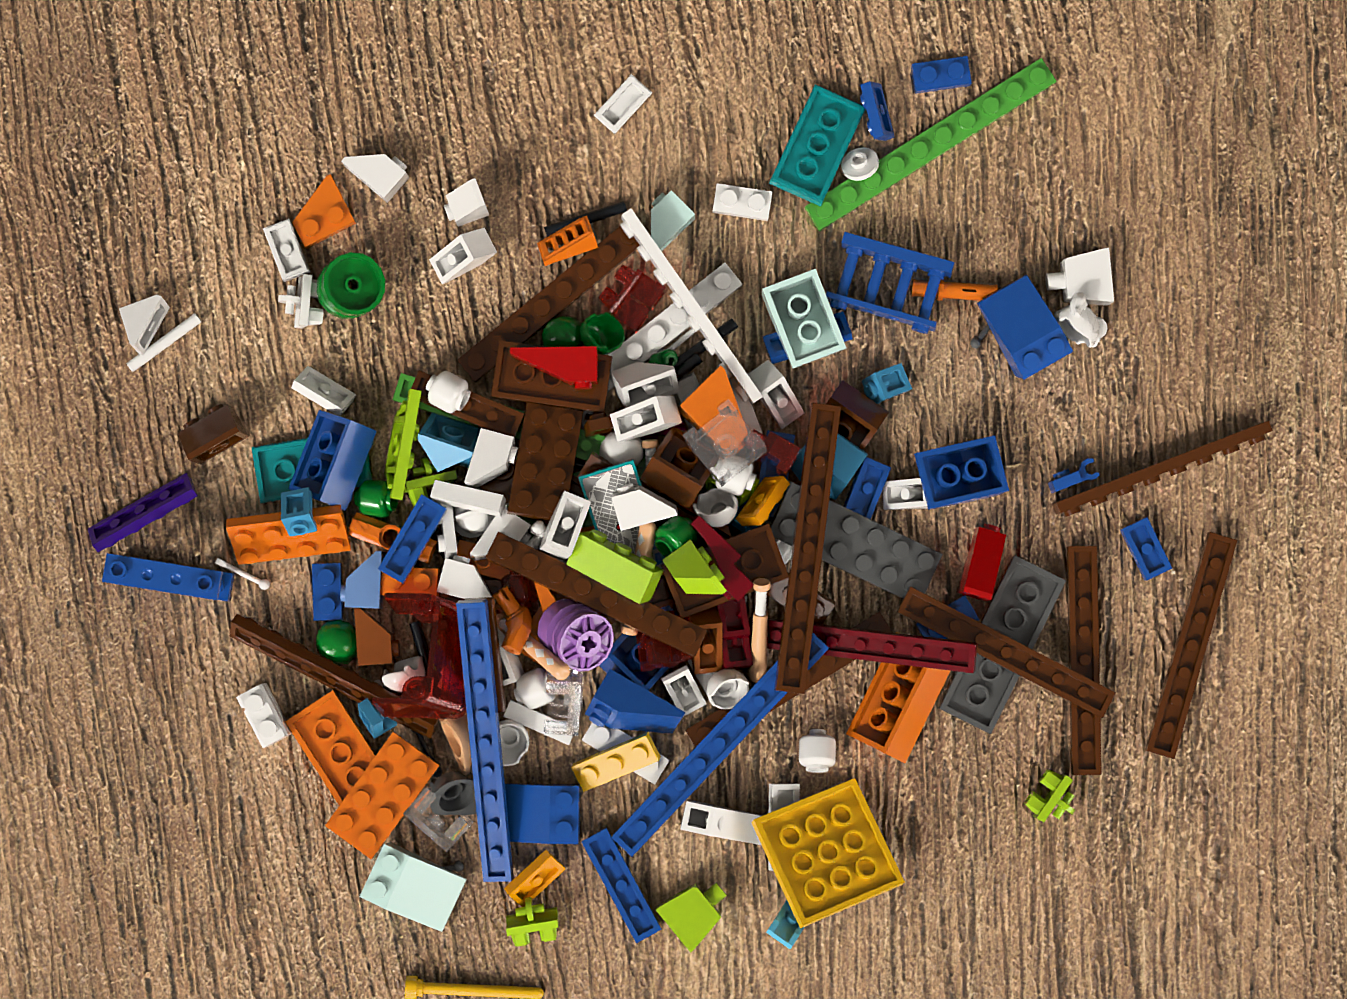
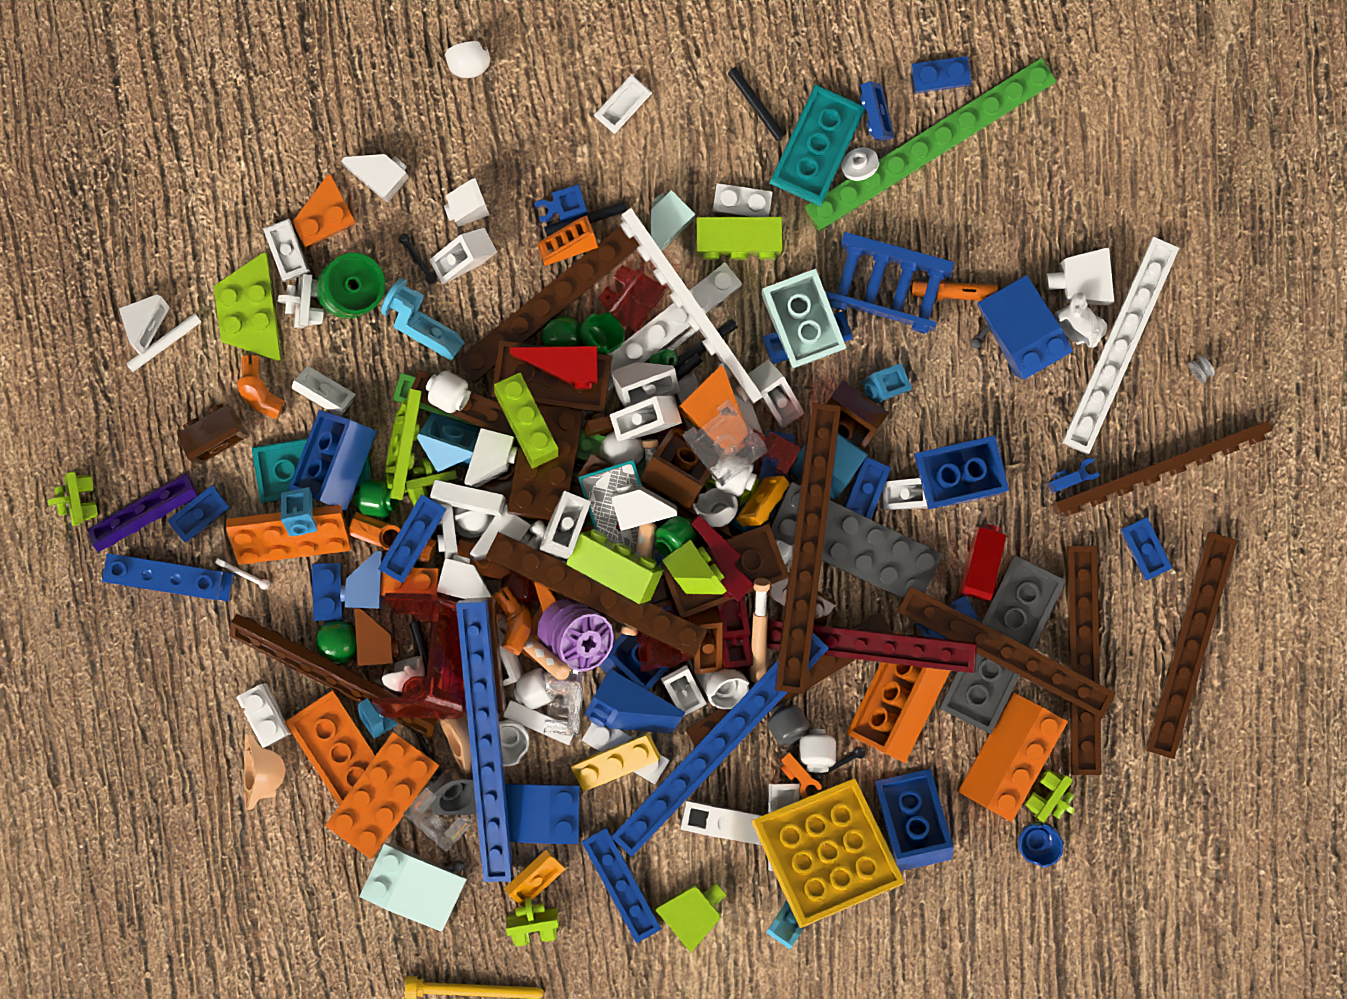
(78, 511): none -> lime hips
(199, 514): none -> blue plate
(248, 309): none -> lime wing
(255, 391): none -> orange arm
(262, 772): none -> light nougat hat
(417, 324): none -> medium azure piece
(430, 277): none -> black hinge
(467, 59): none -> white hair
(526, 420): none -> lime brick
(566, 203): none -> blue plate
(739, 237): none -> lime brick
(756, 104): none -> black bar
(788, 724): none -> dark grey head
(794, 769): none -> orange plate
(858, 753): none -> black hinge
(914, 820): none -> blue slope
(1012, 756): none -> orange slope
(1040, 844): none -> blue hair
(1120, 345): none -> white plate
(1201, 368): none -> light grey bush

